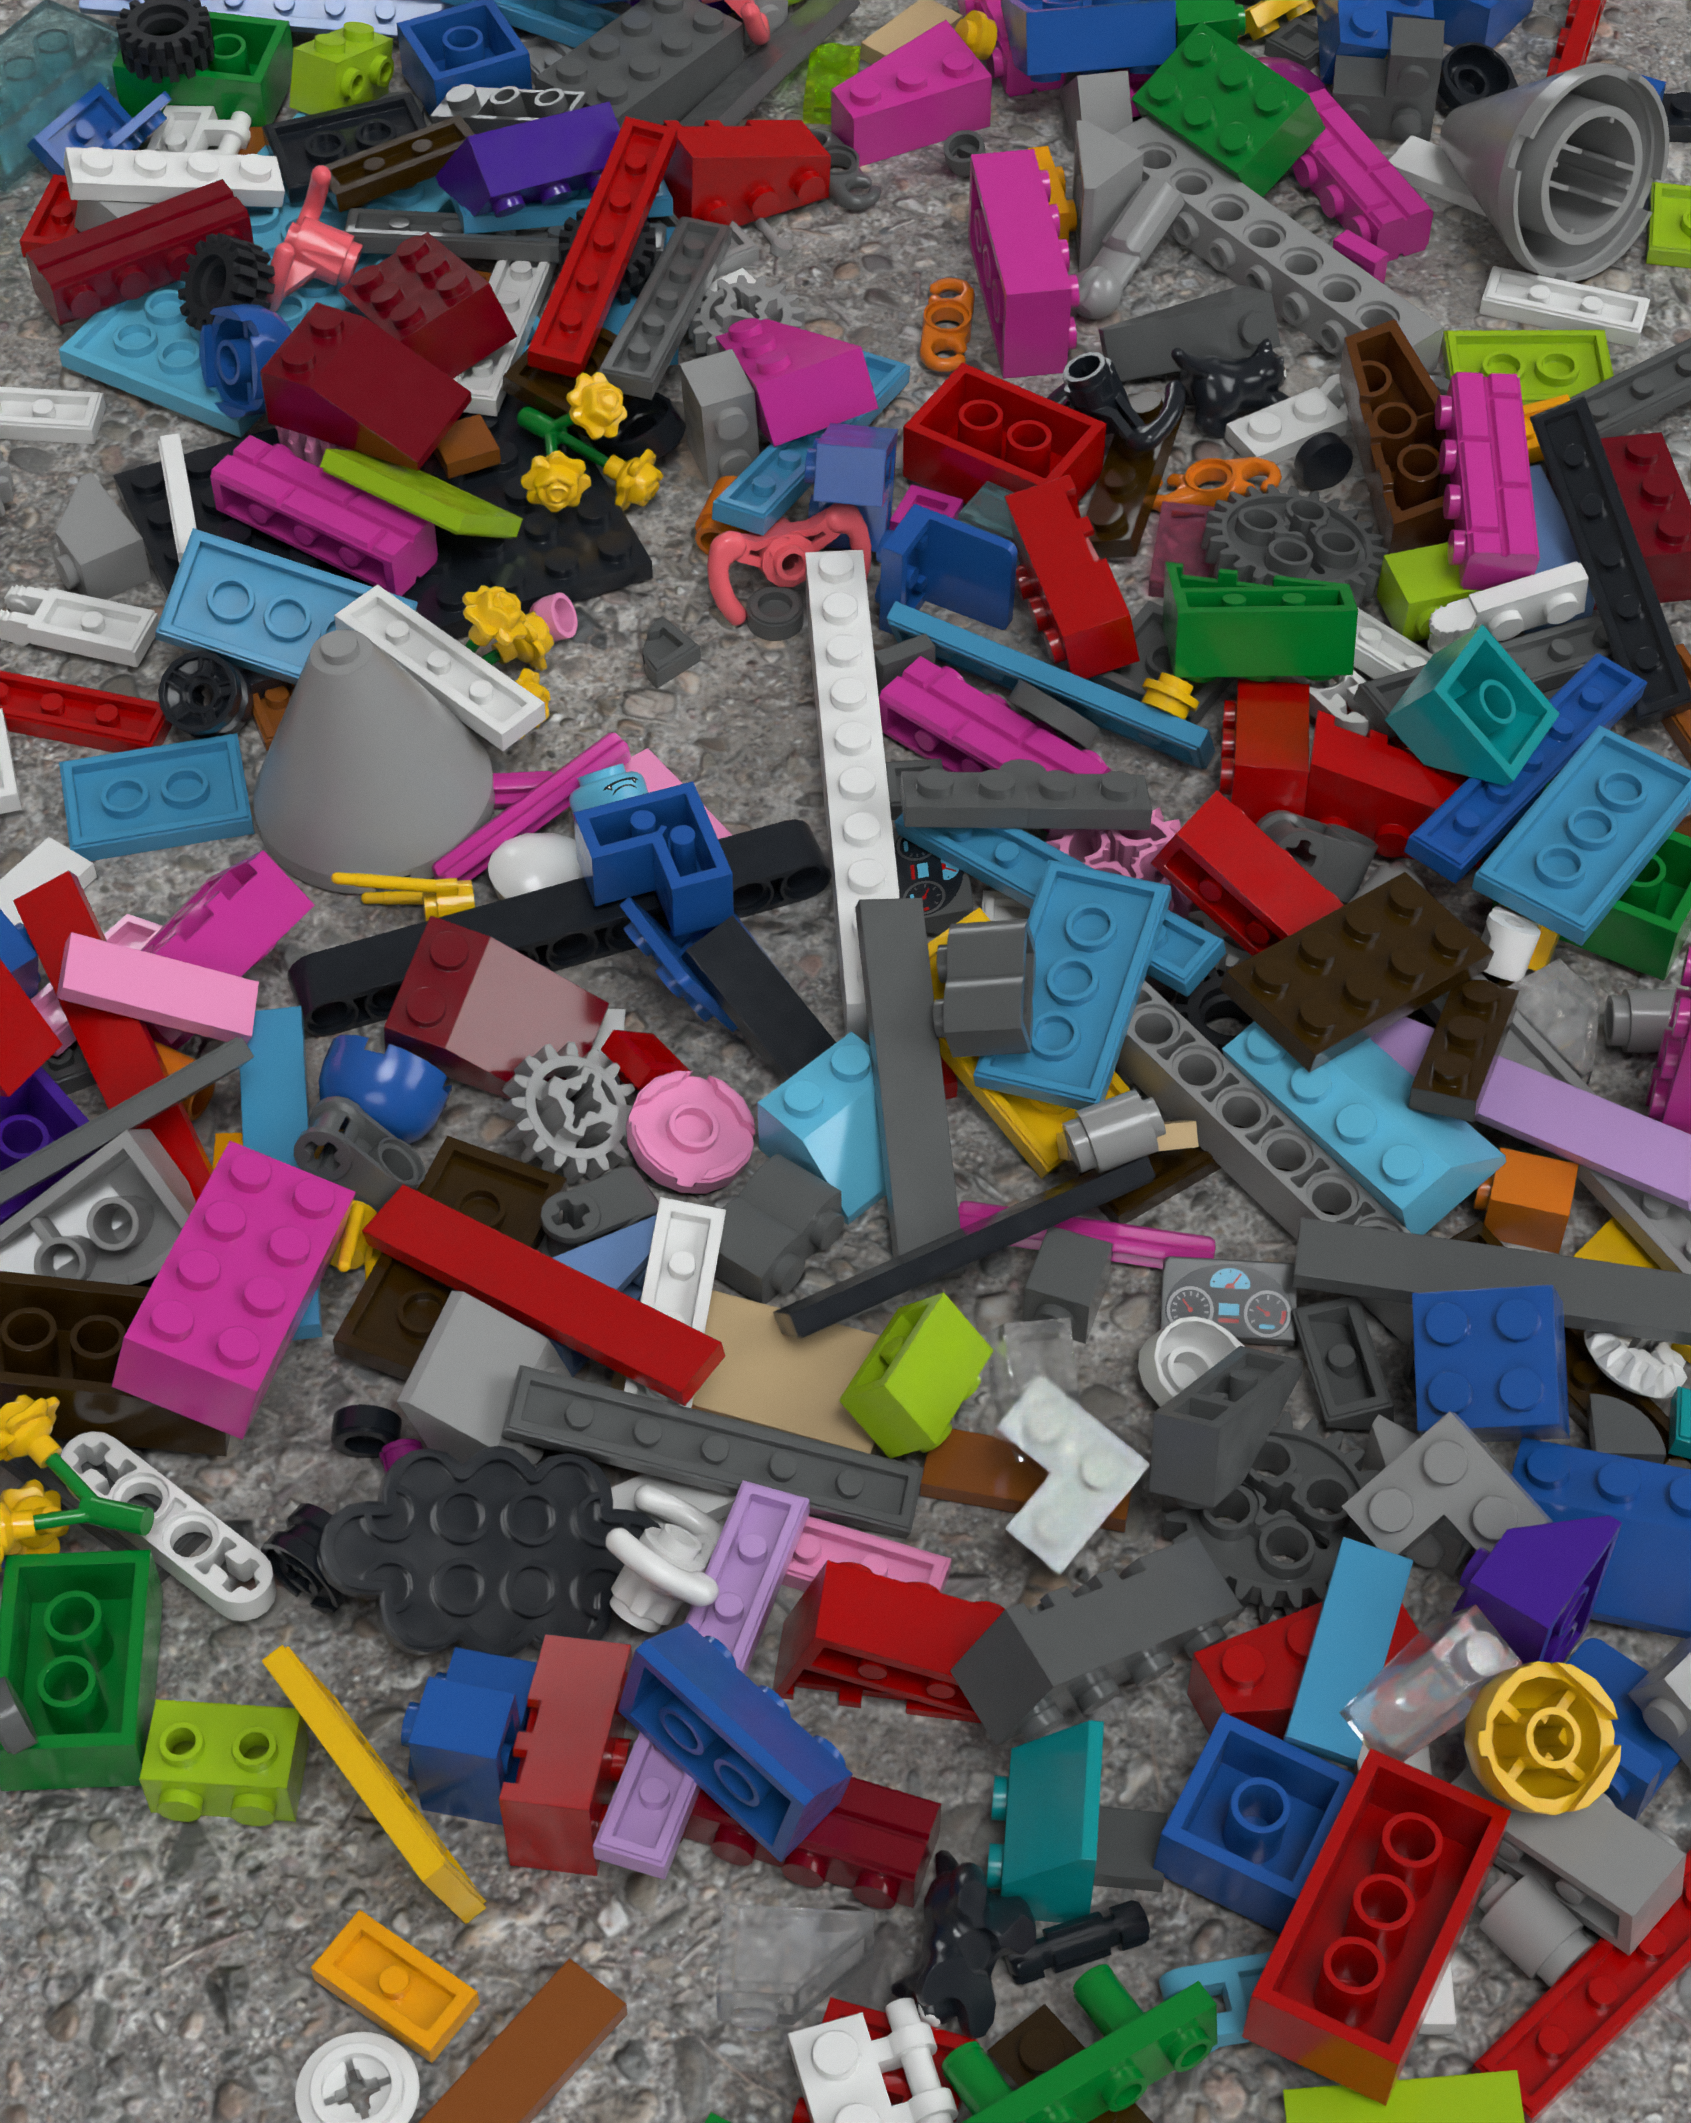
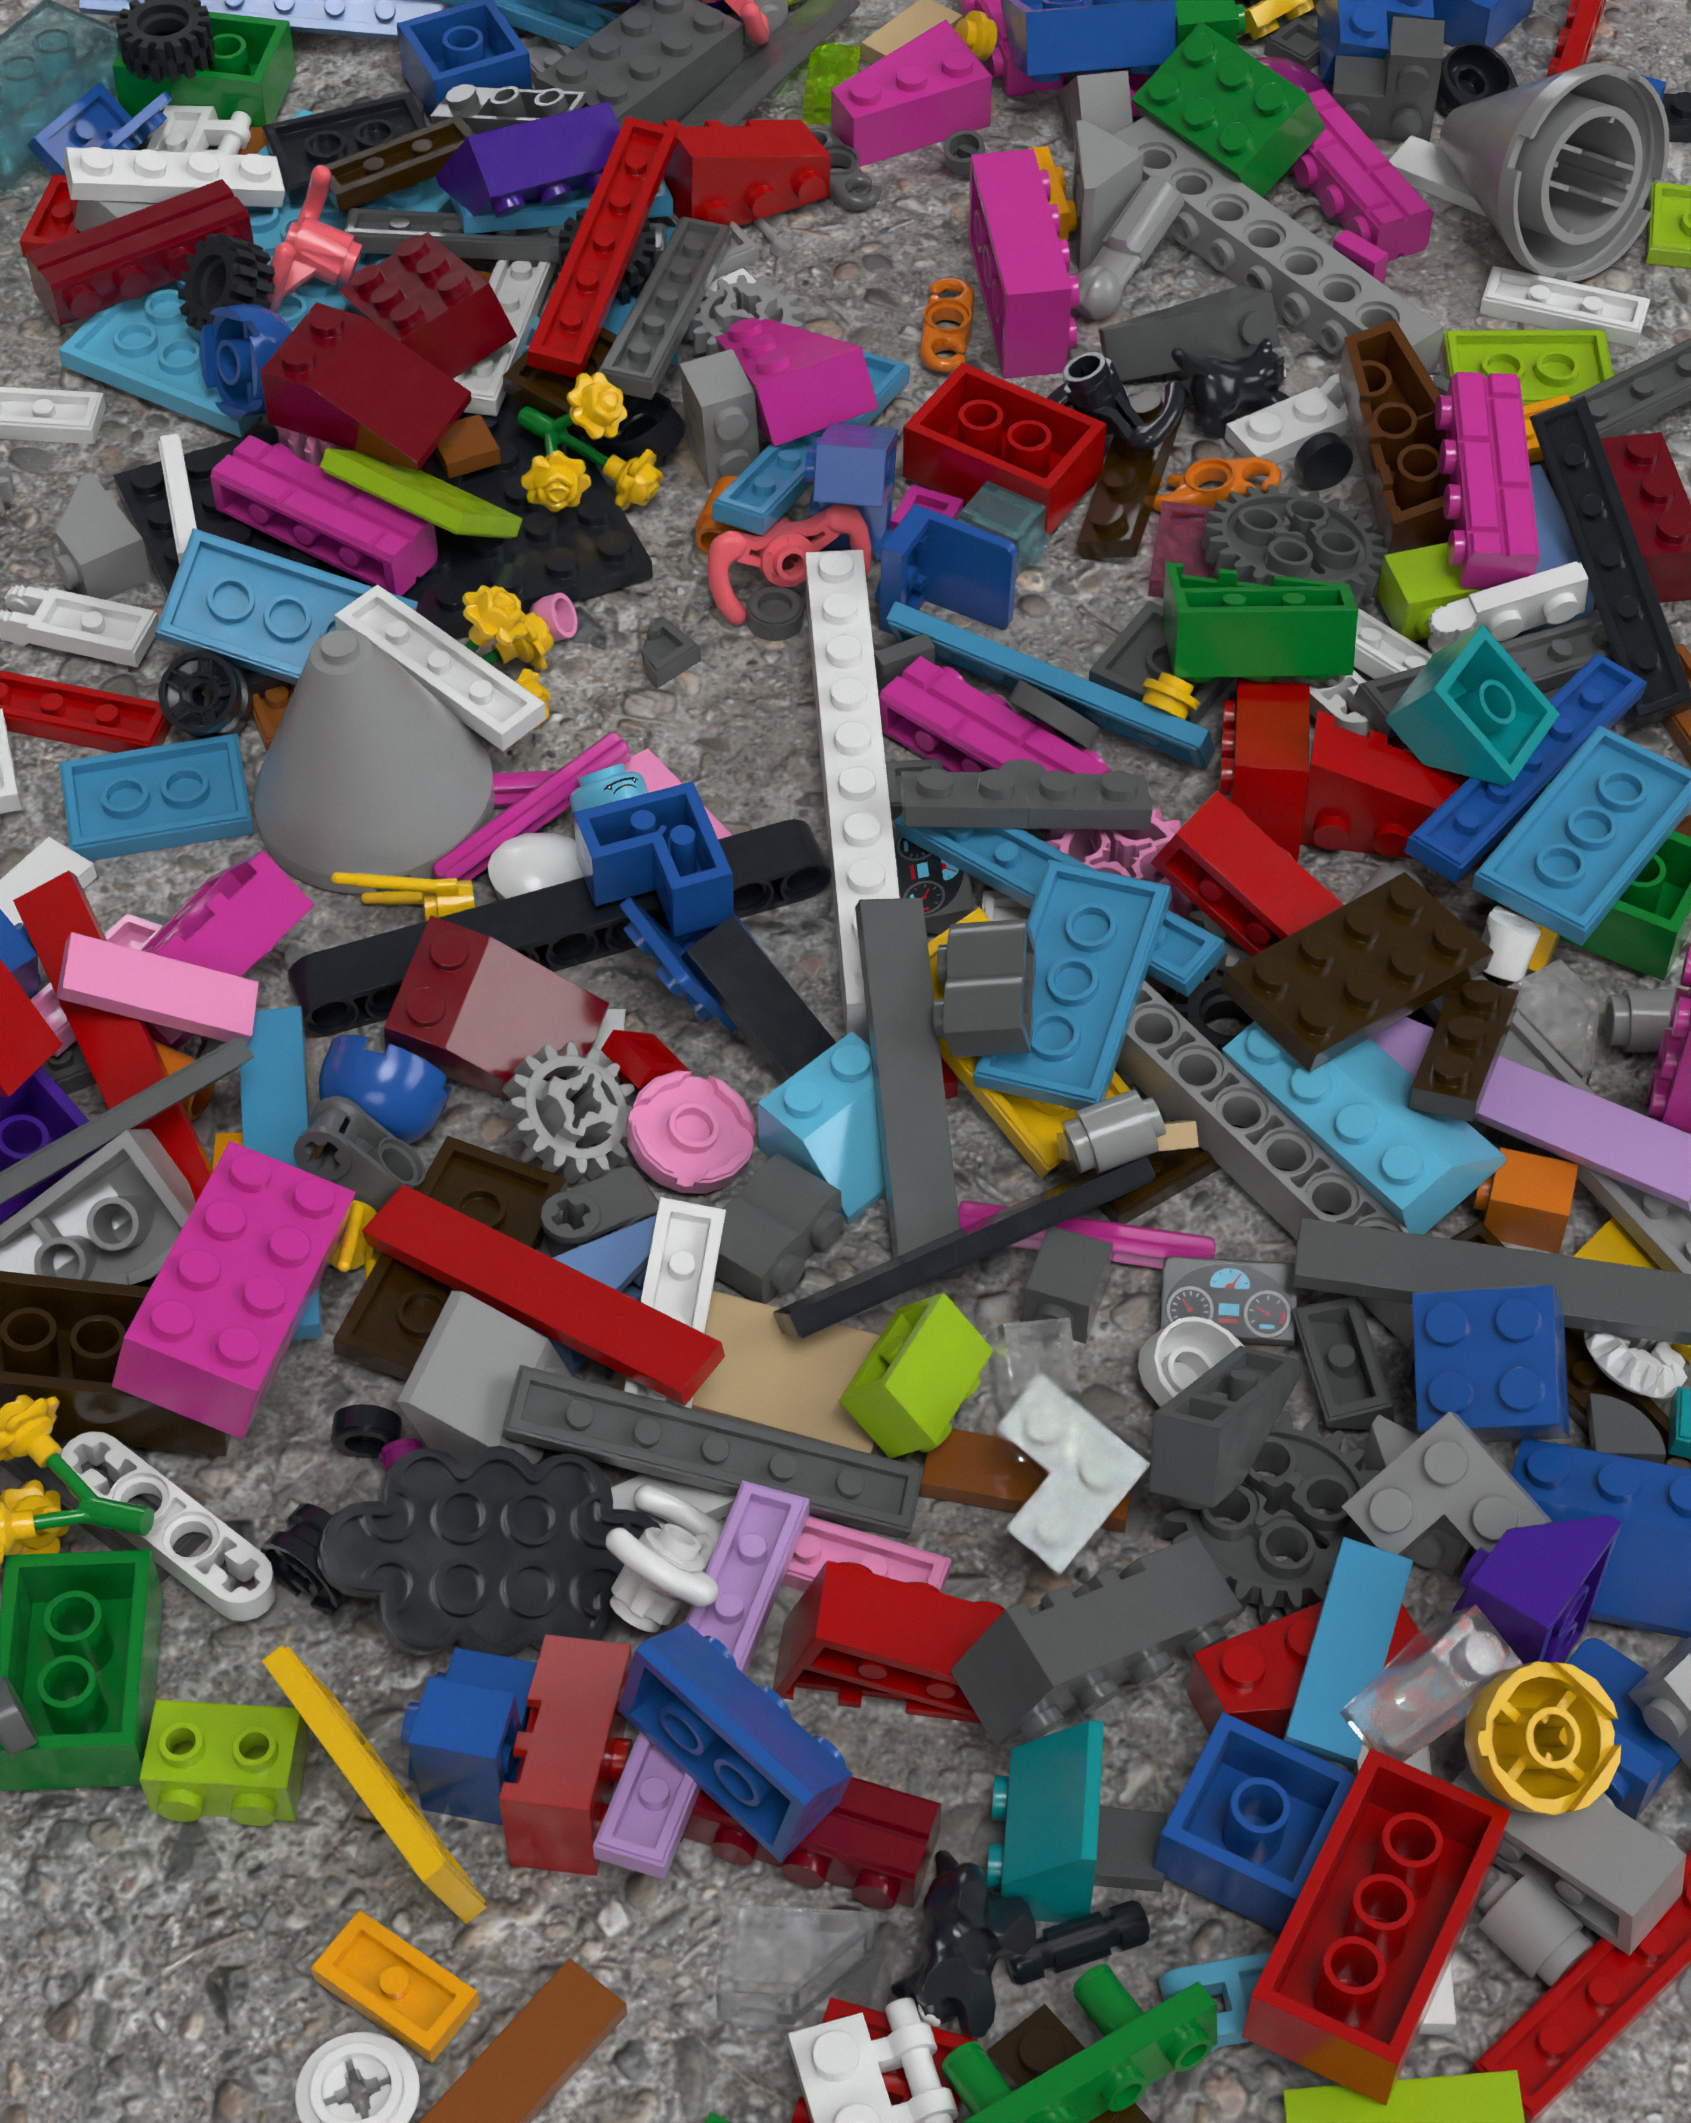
(341, 69): lime brick -> none
(1067, 583): red wedge -> none
(1326, 851): dark grey piece -> none

